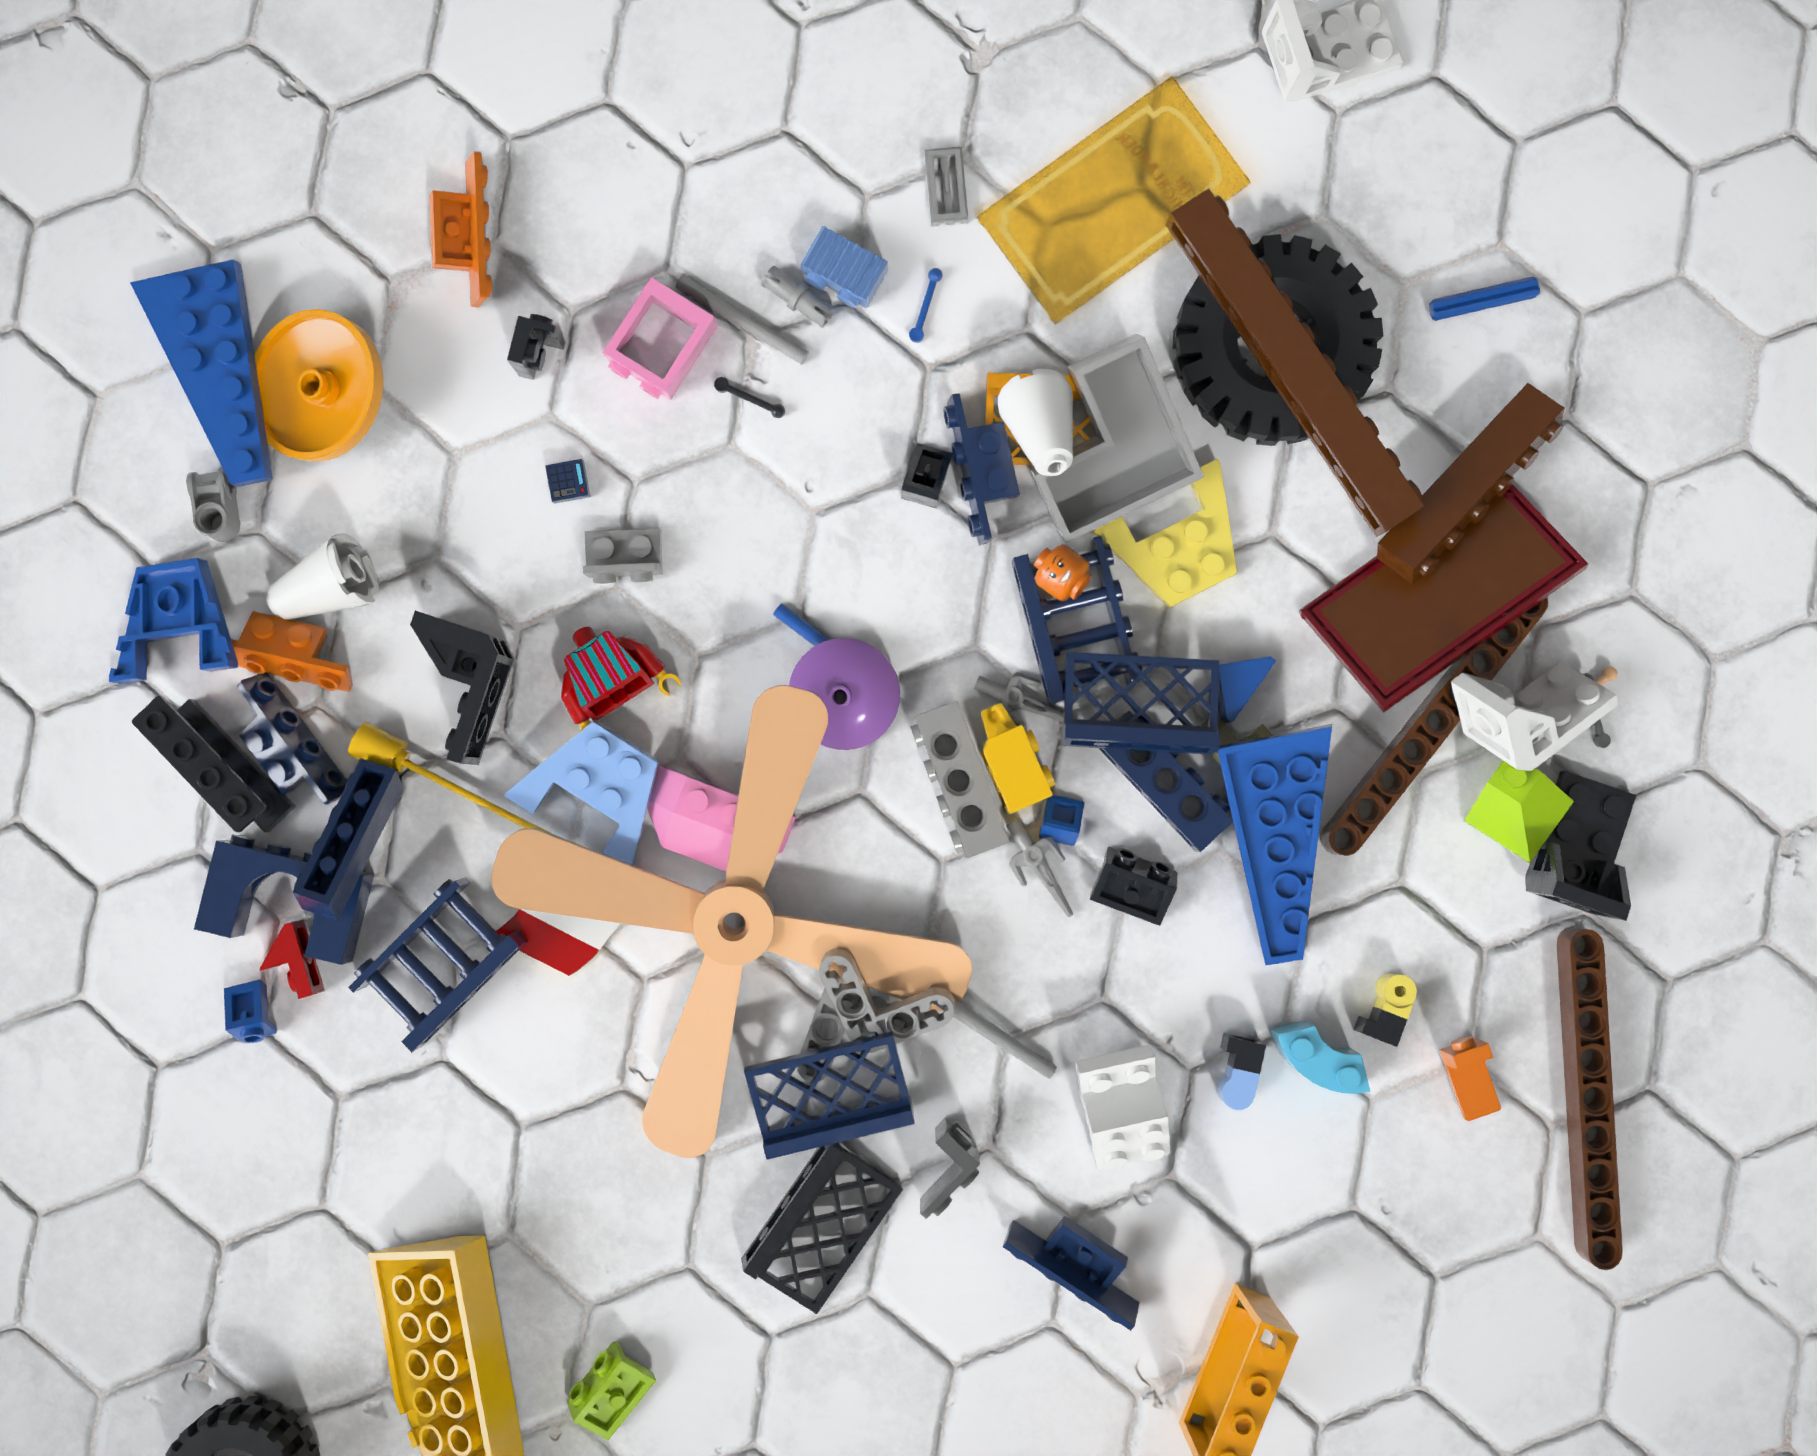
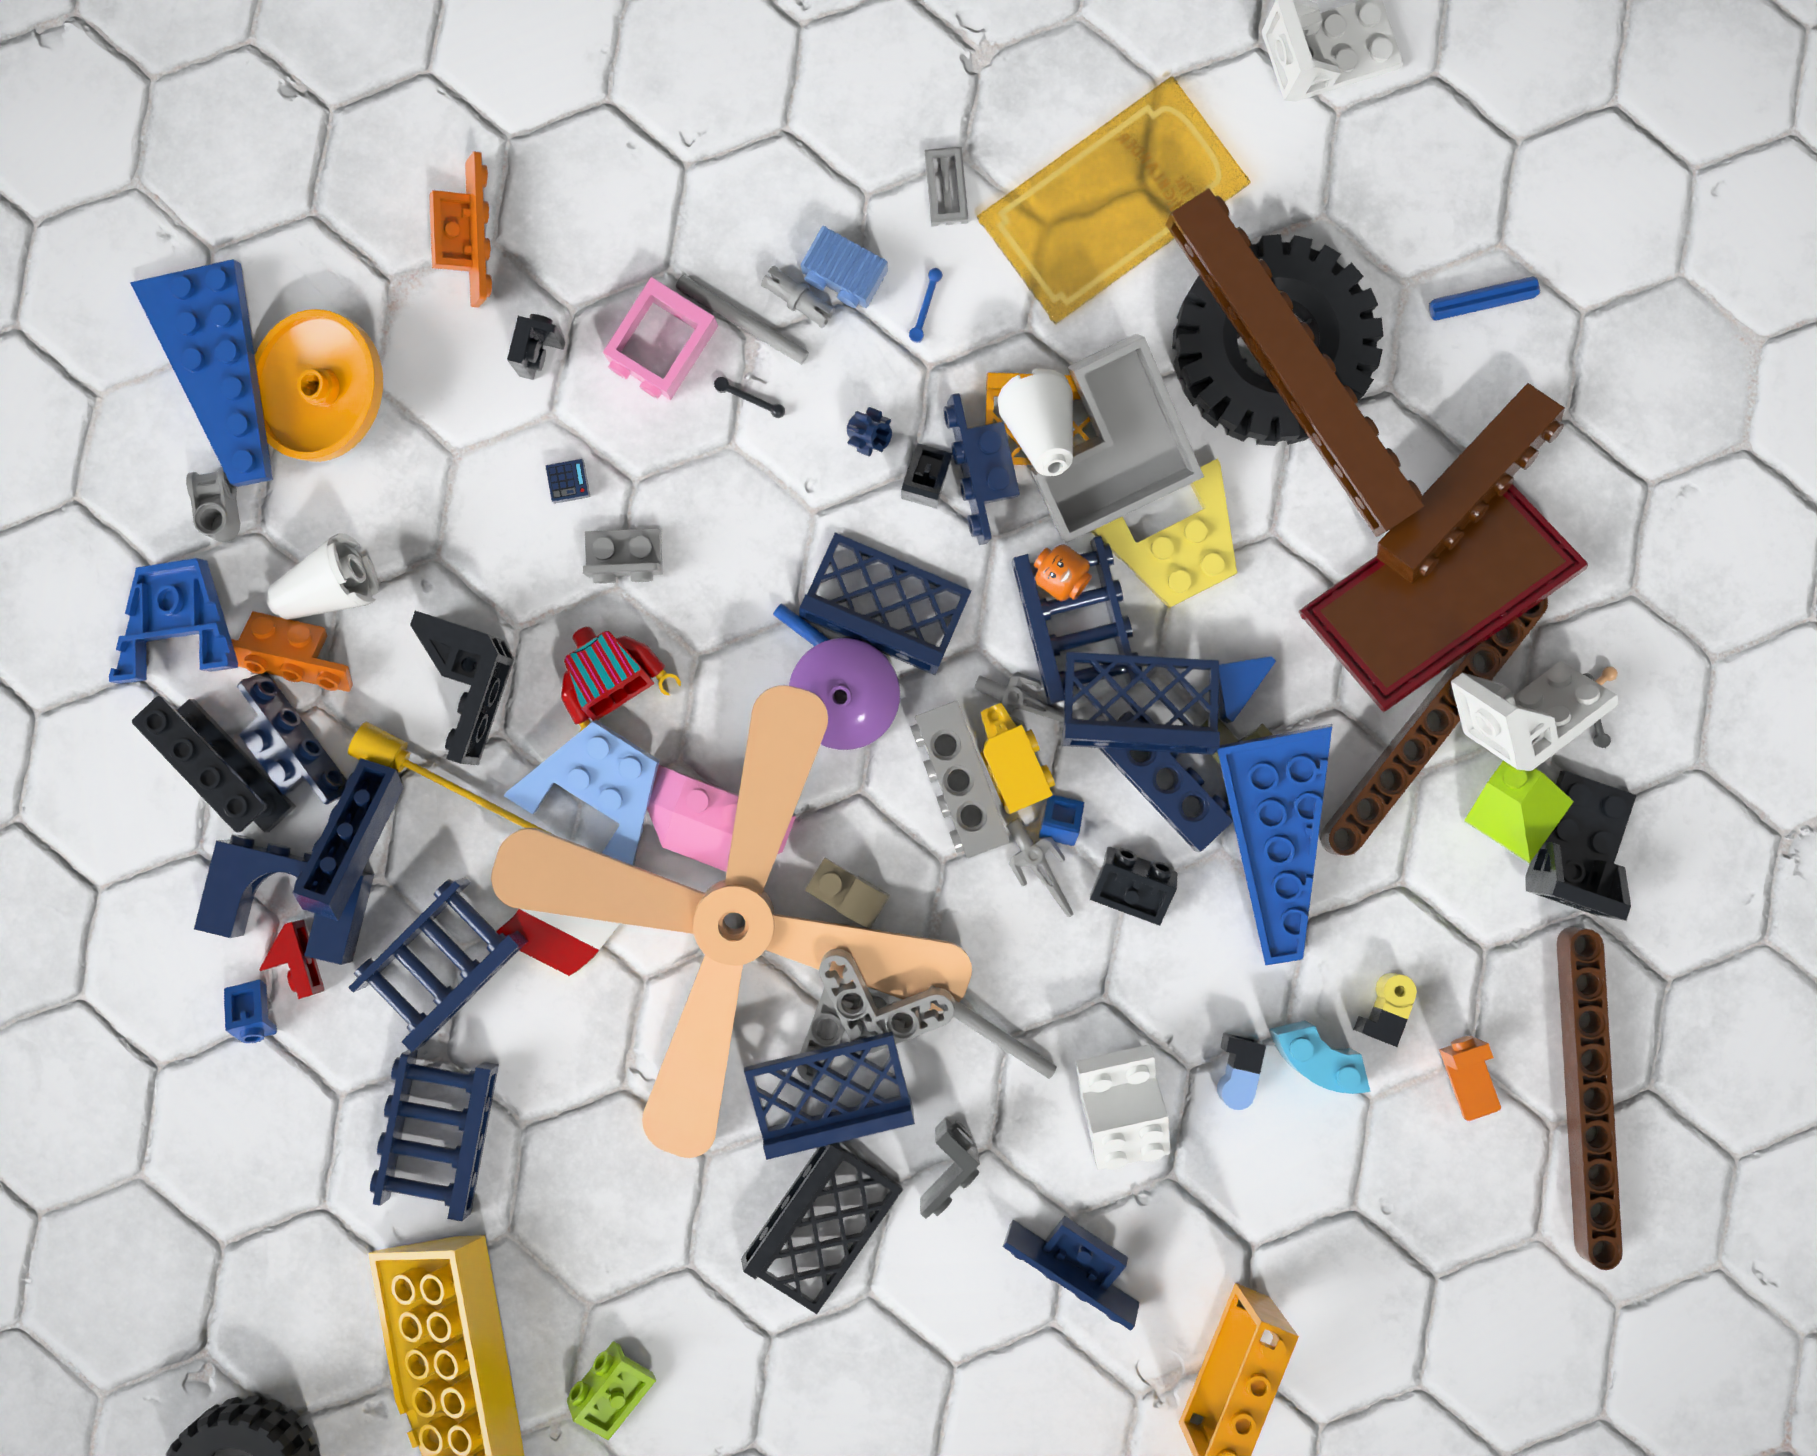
(464, 1158): none -> dark blue fence
(847, 893): none -> dark tan brick
(863, 627): none -> dark blue fence
(869, 431): none -> dark blue gear

